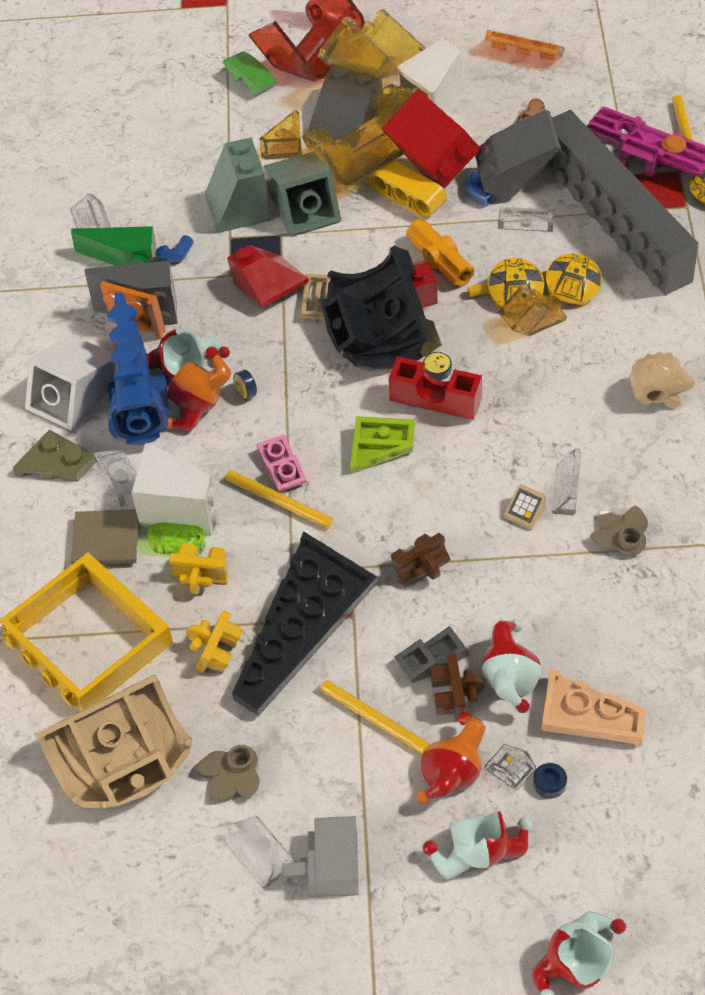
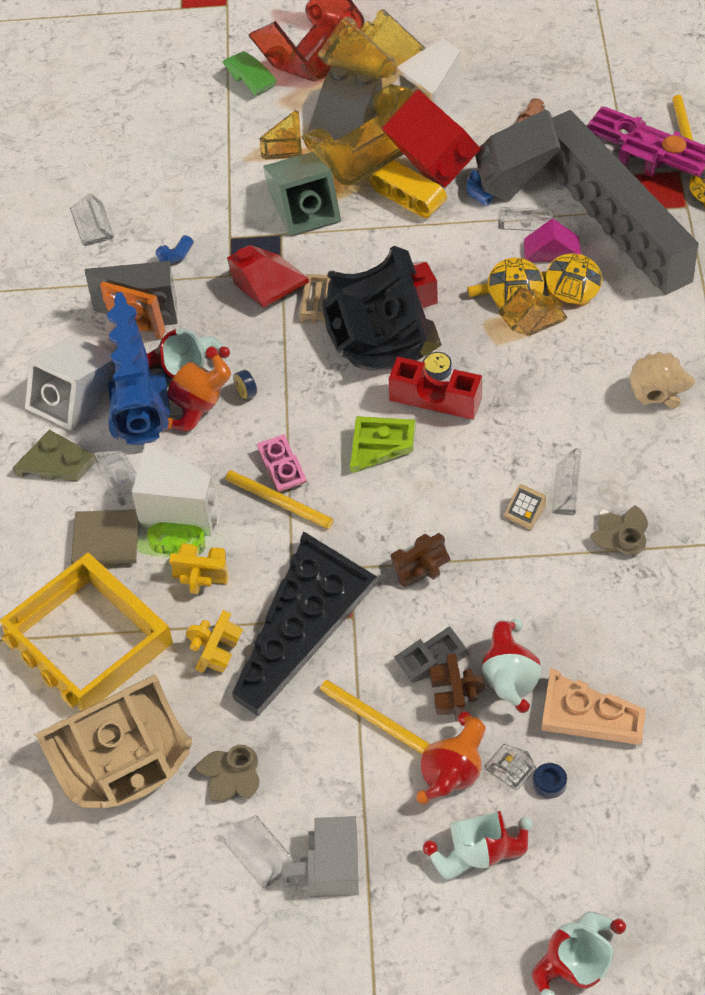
(116, 244): green slope -> none
(238, 188): sand green slope -> none
(440, 252): light orange piece -> none
(524, 45): clear orange plate -> none
(550, 242): none -> dark pink slope

